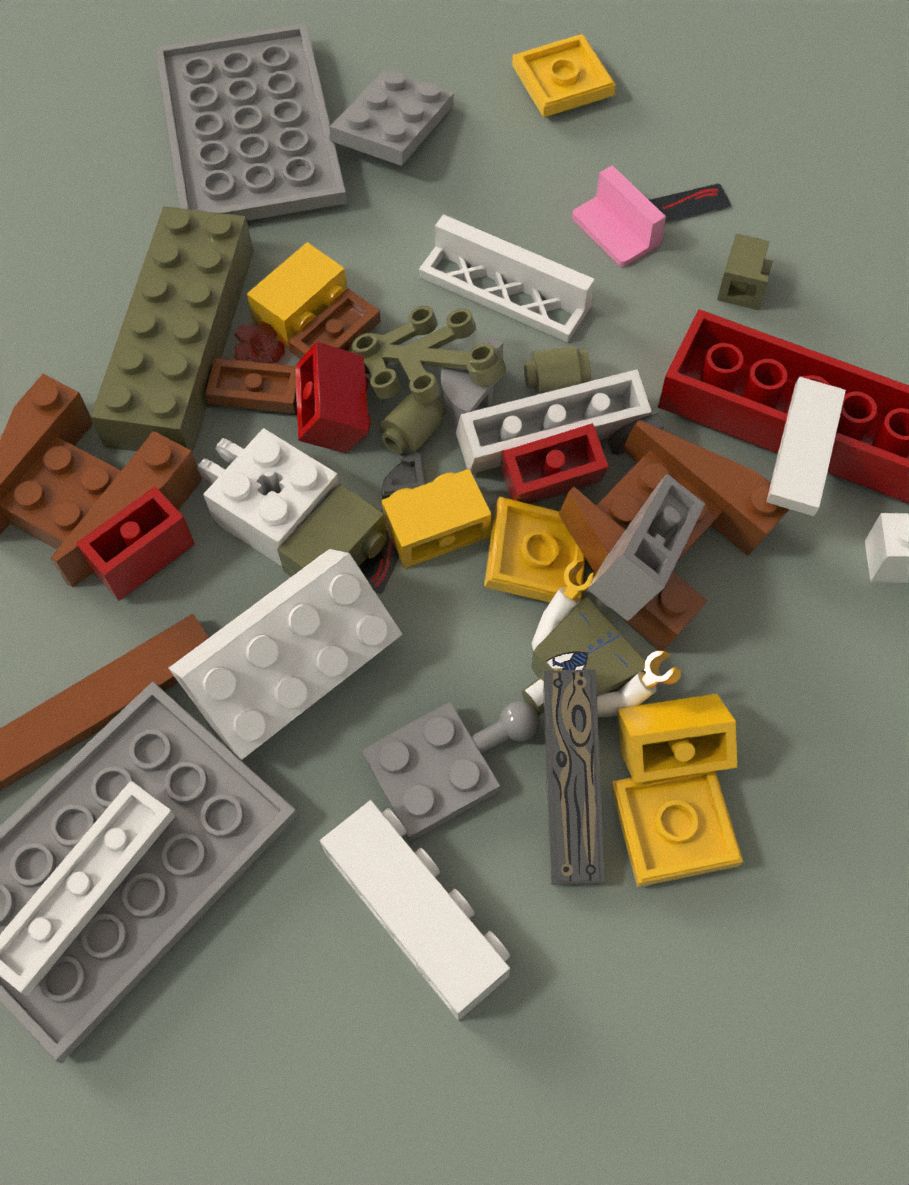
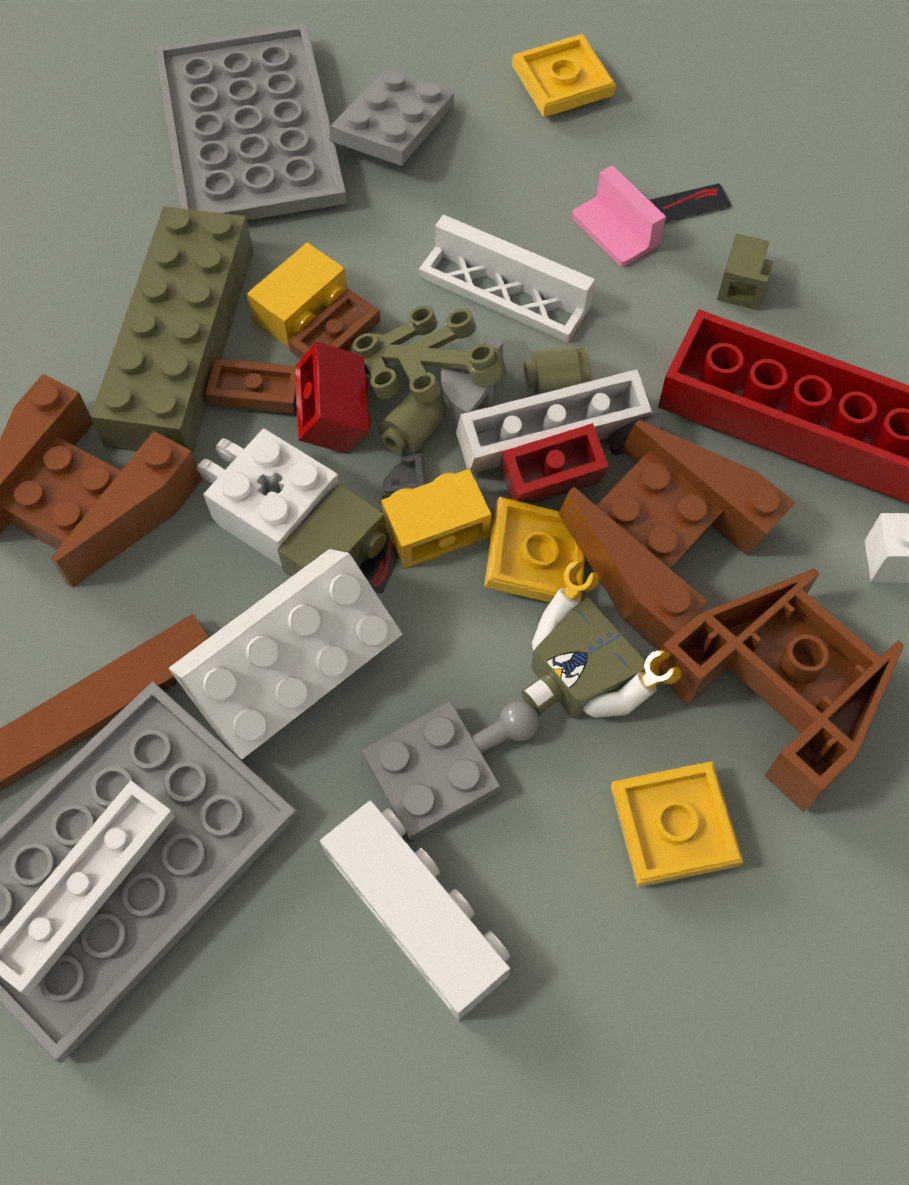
(136, 543): red brick -> none
(258, 344): clear red plant -> none
(573, 777): tile -> none
(647, 549): light grey slope -> none
(677, 738): yellow brick -> none
(800, 666): none -> dark orange wedge
(806, 446): white tile -> none

